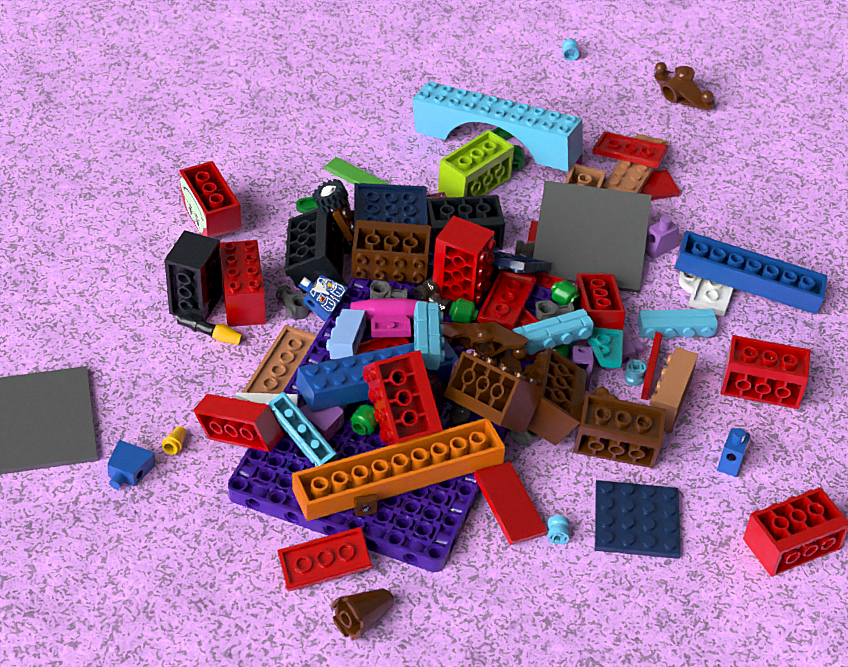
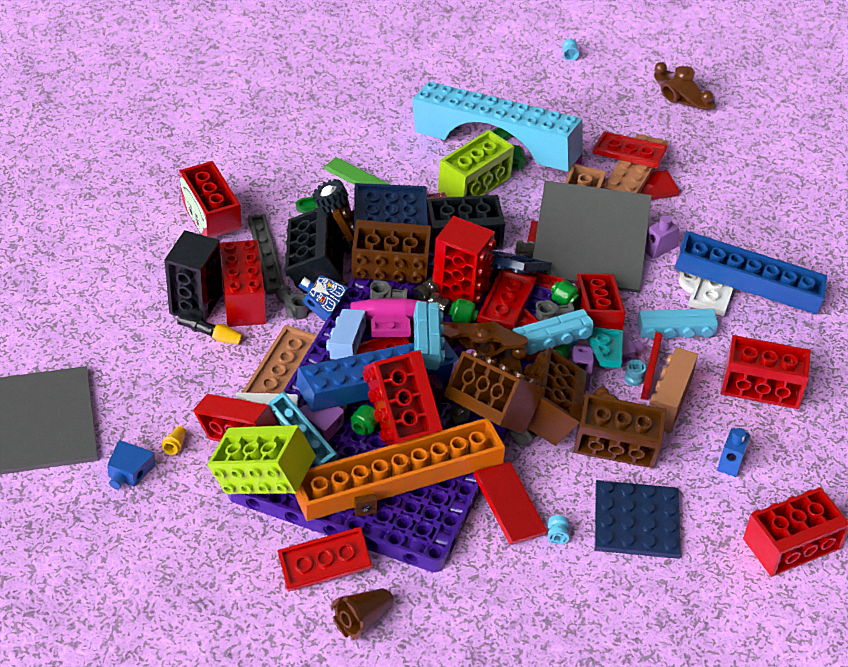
(261, 460): none -> lime brick
(269, 263): none -> dark grey tile

